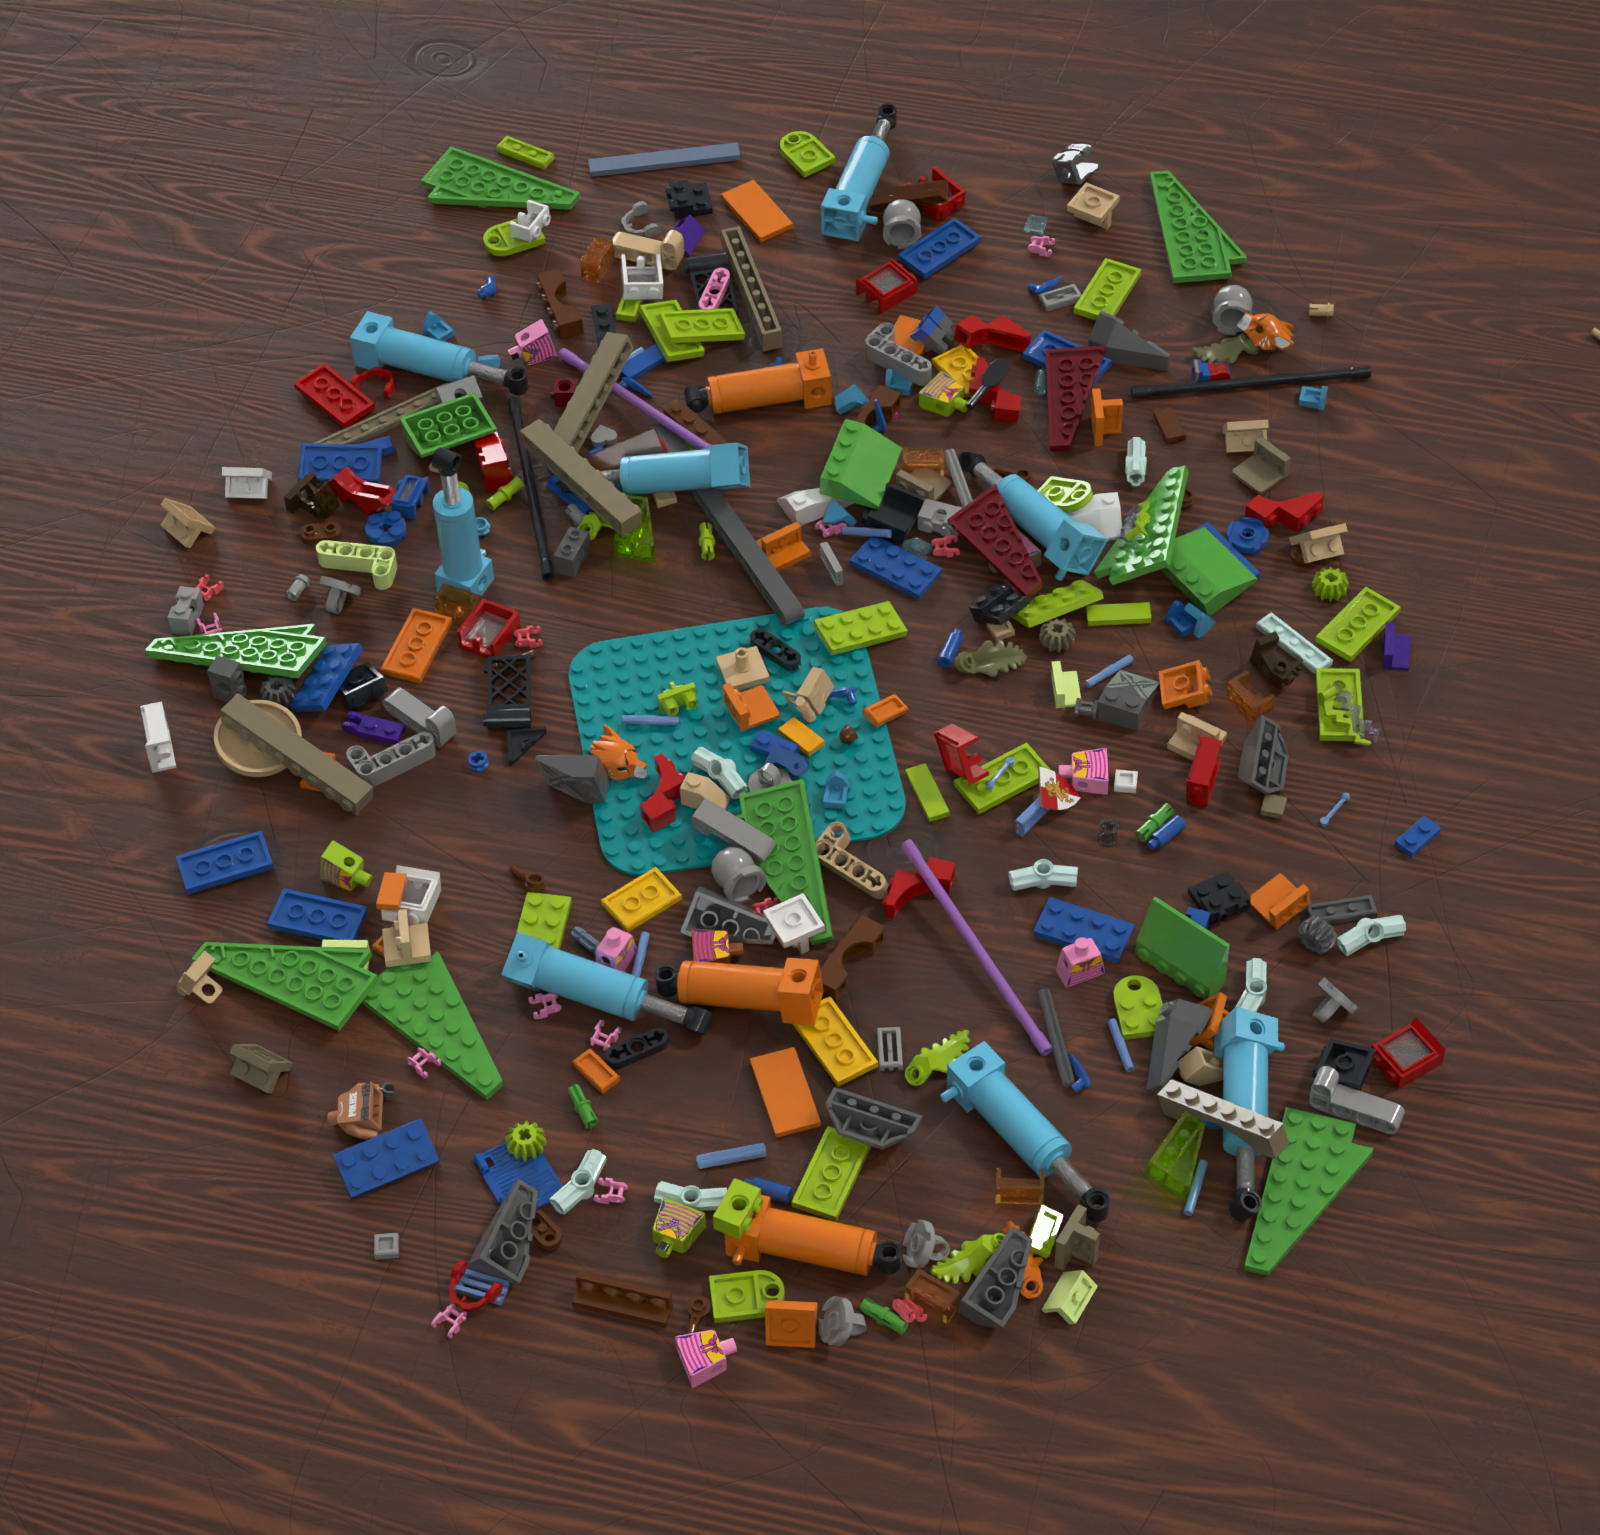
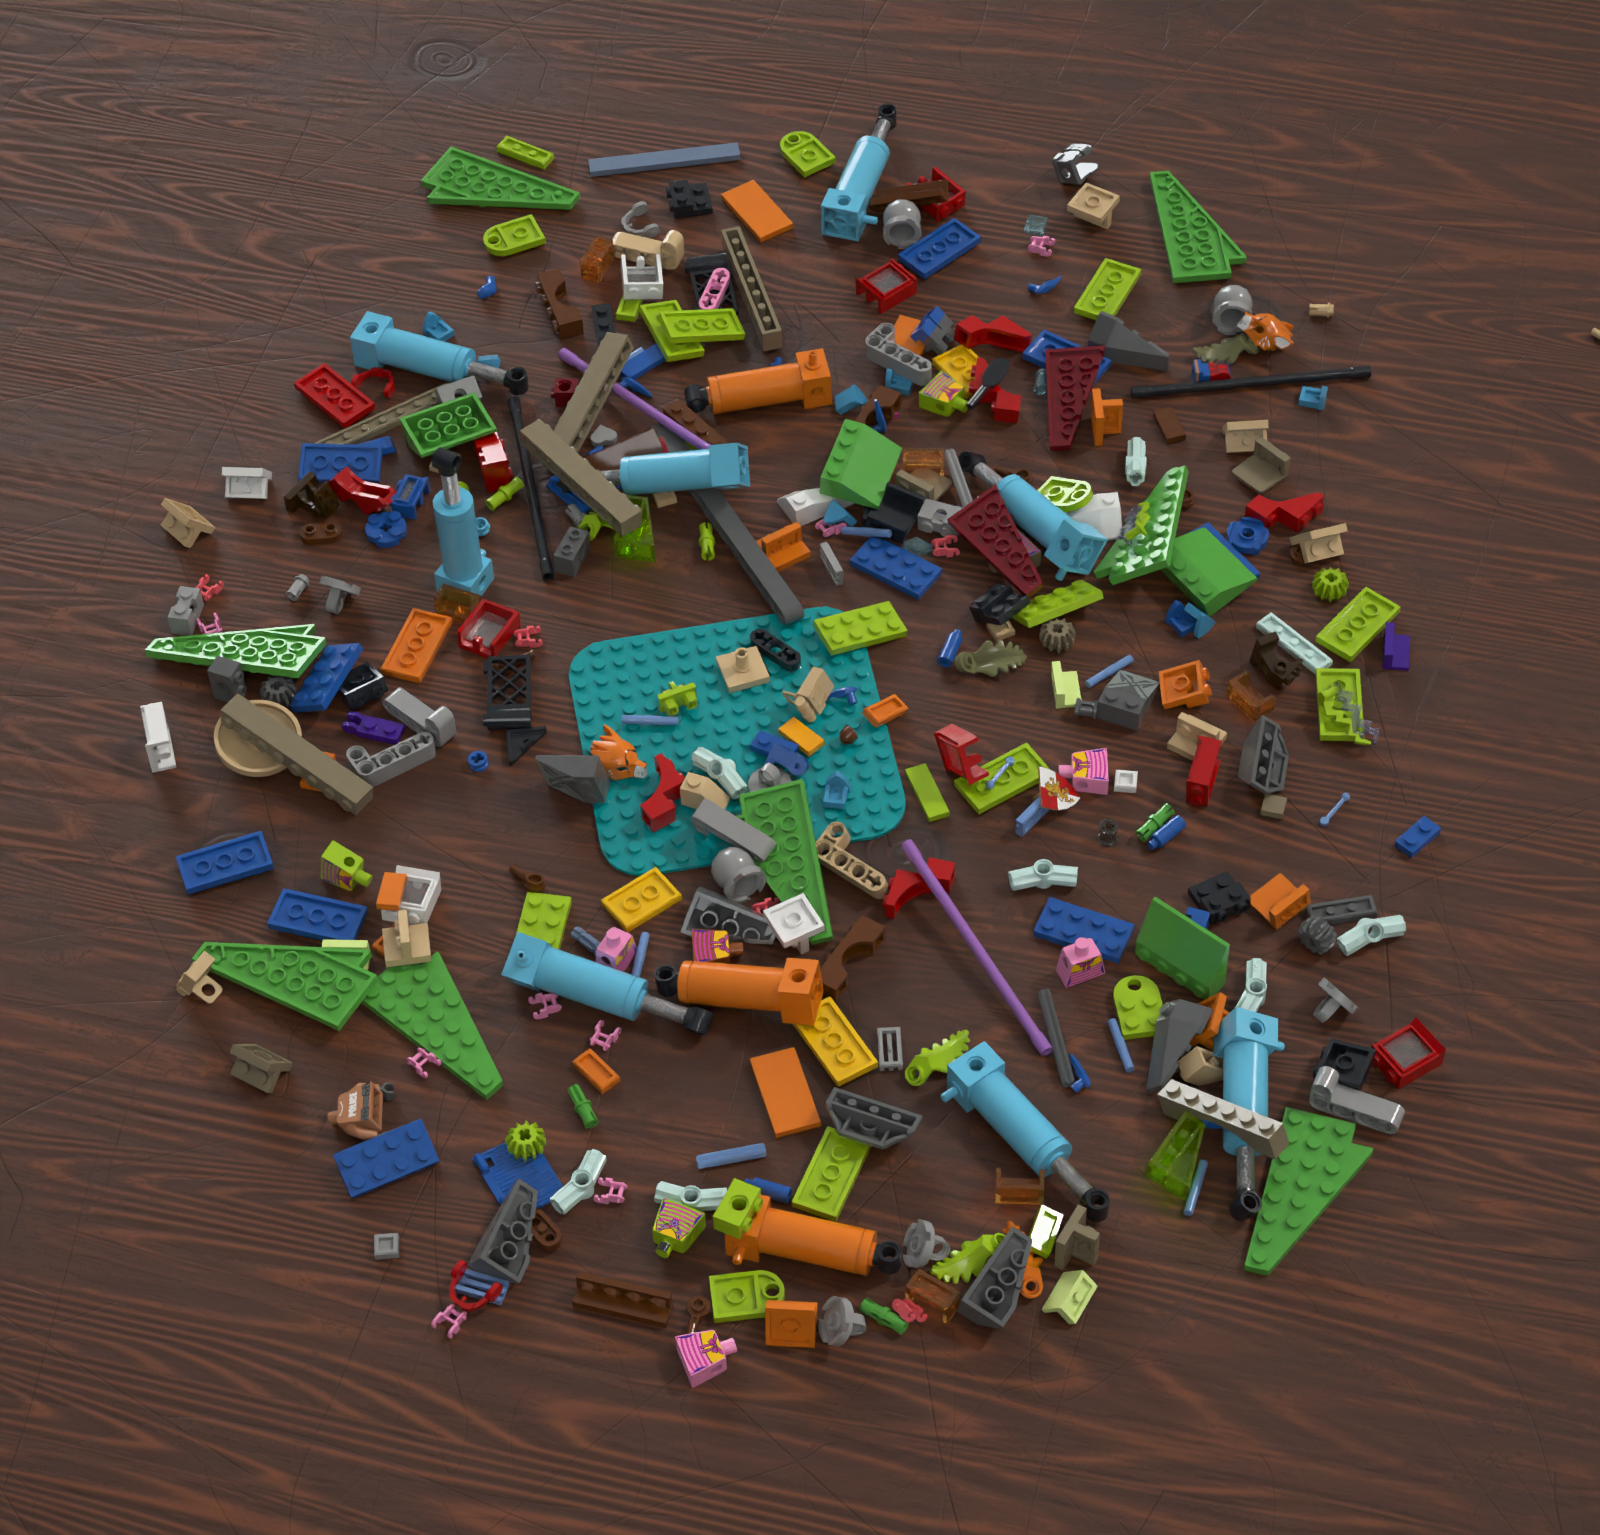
(359, 557): yellowish green beam -> none
(530, 225): white window -> none
(533, 344): bright pink torso -> none
(633, 1057): black beam -> none
(691, 233): dark purple panel -> none
(749, 707): orange bracket -> none
(1060, 297): light grey tile -> none
(1118, 614): lime tile -> none

